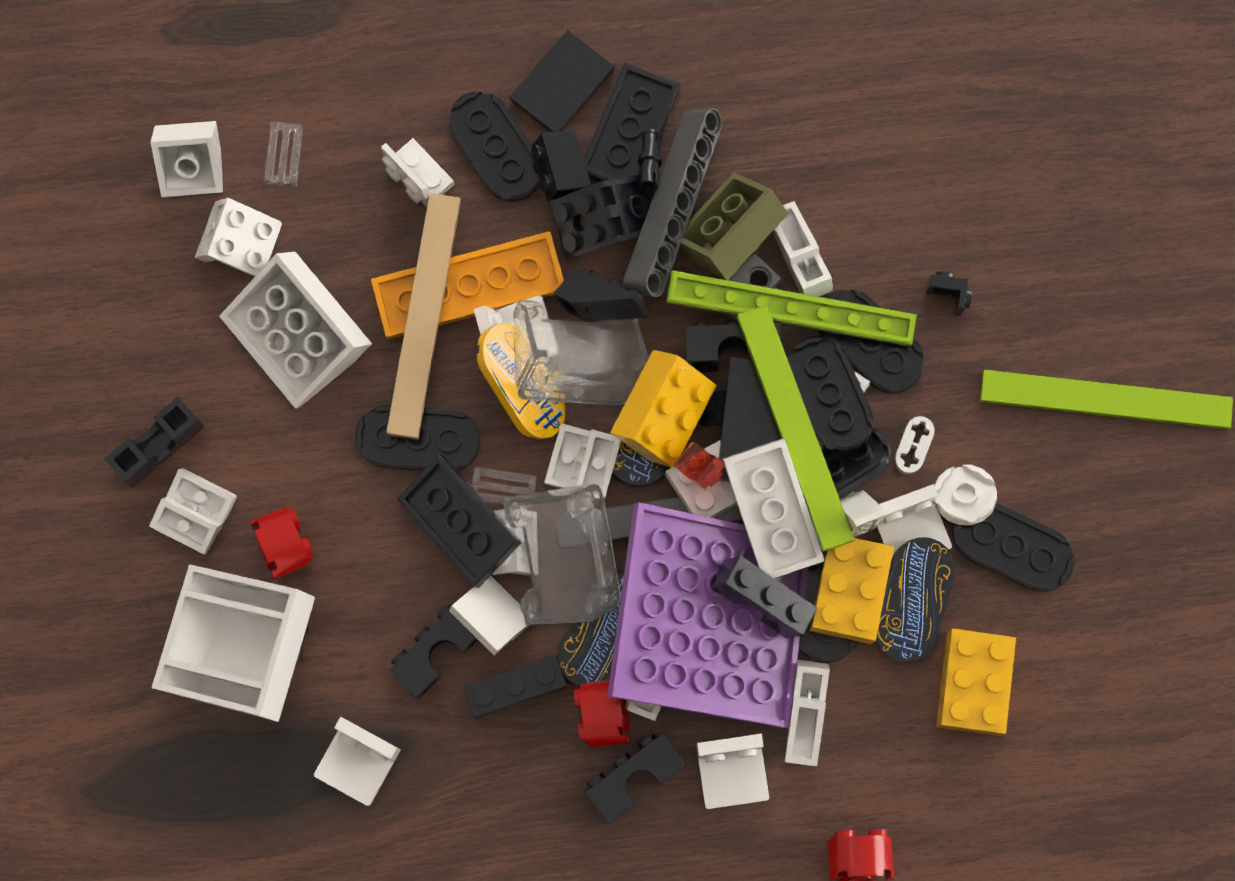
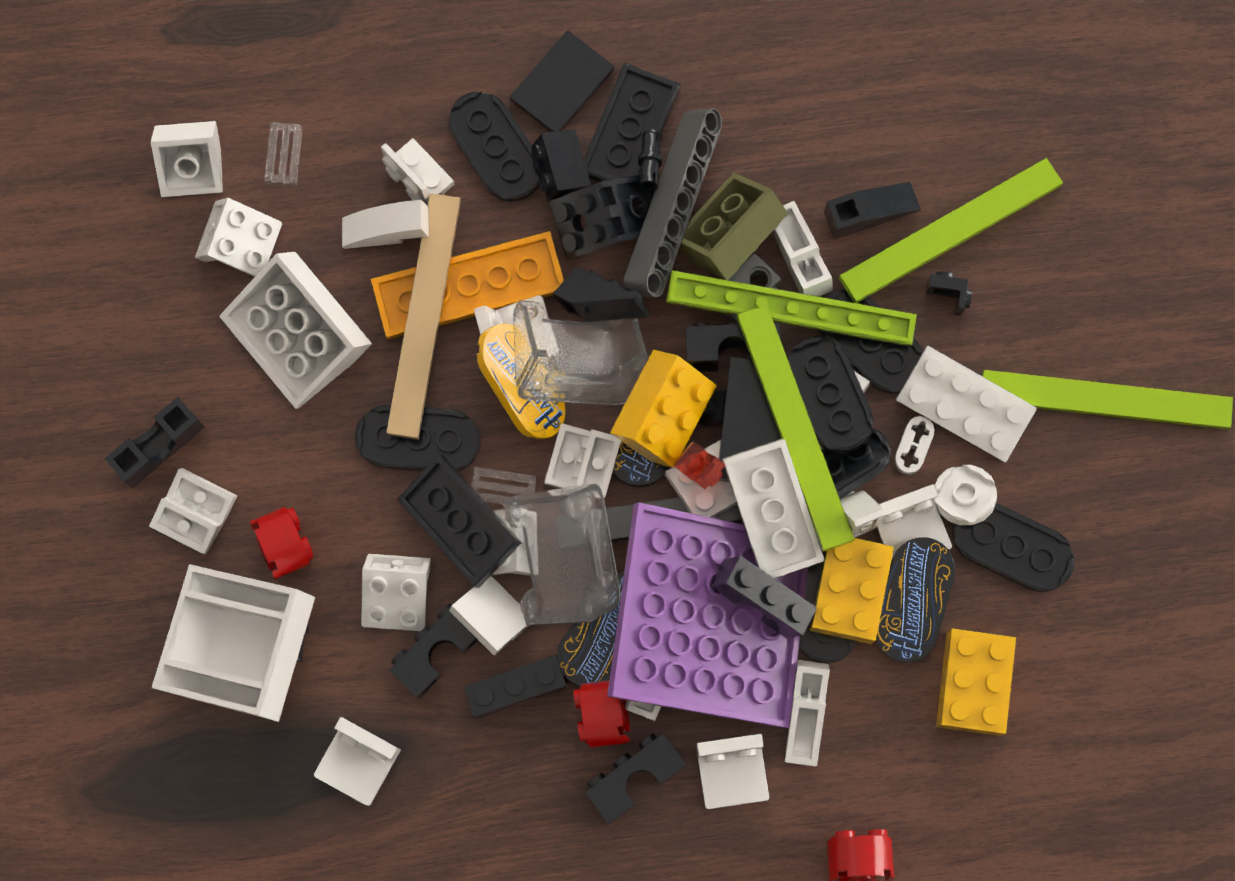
(386, 224): none -> white slope
(394, 592): none -> white bracket
(869, 208): none -> black slope
(950, 230): none -> lime tile
(966, 404): none -> white plate

